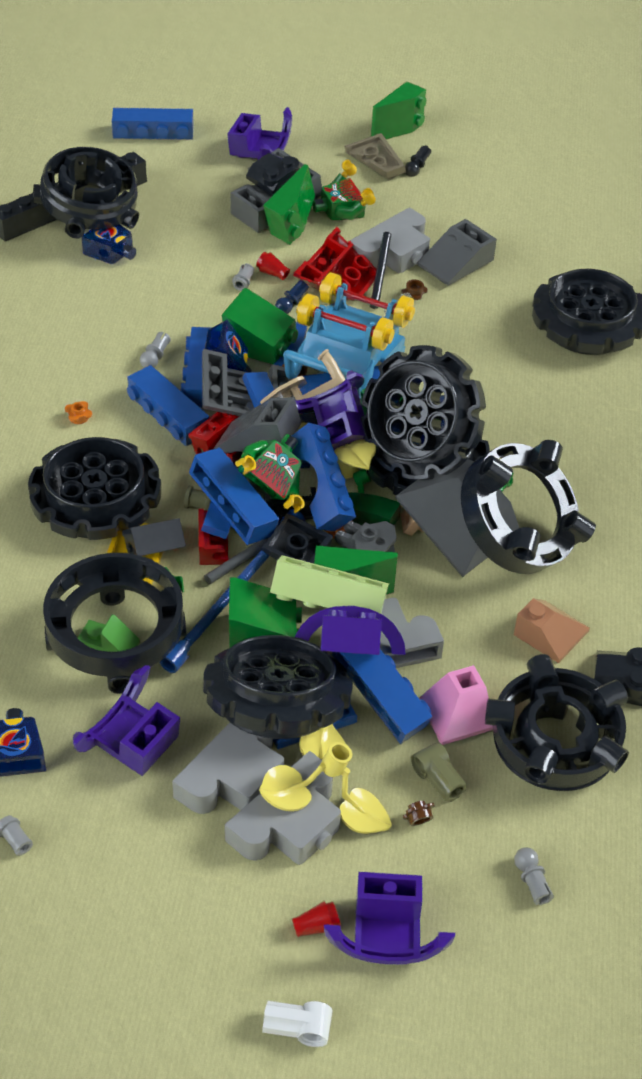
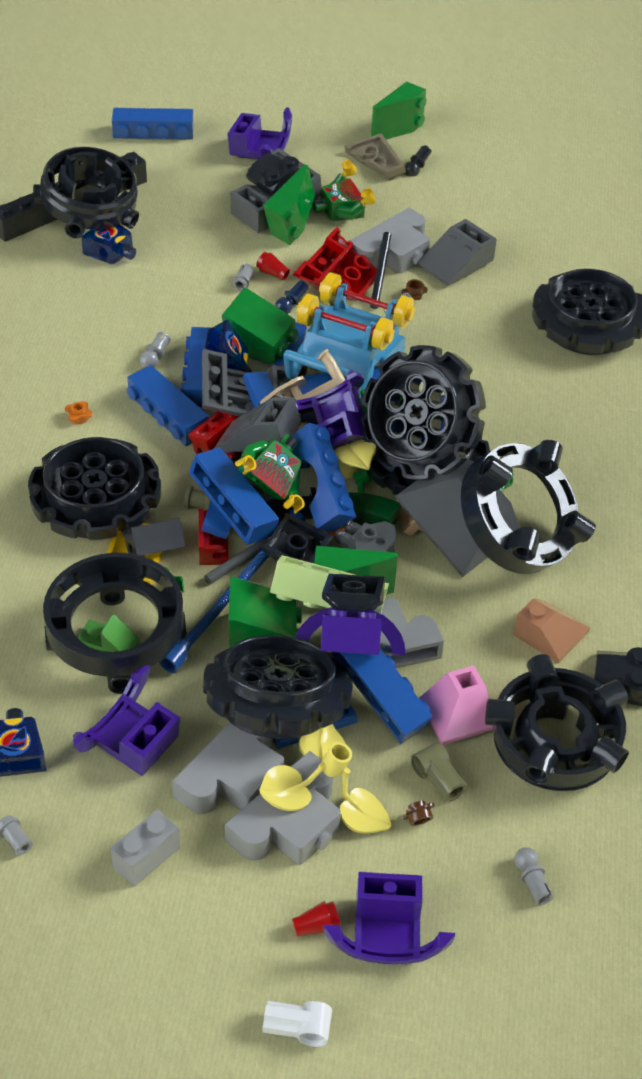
(145, 847): none -> light grey brick
(354, 592): none -> black slope

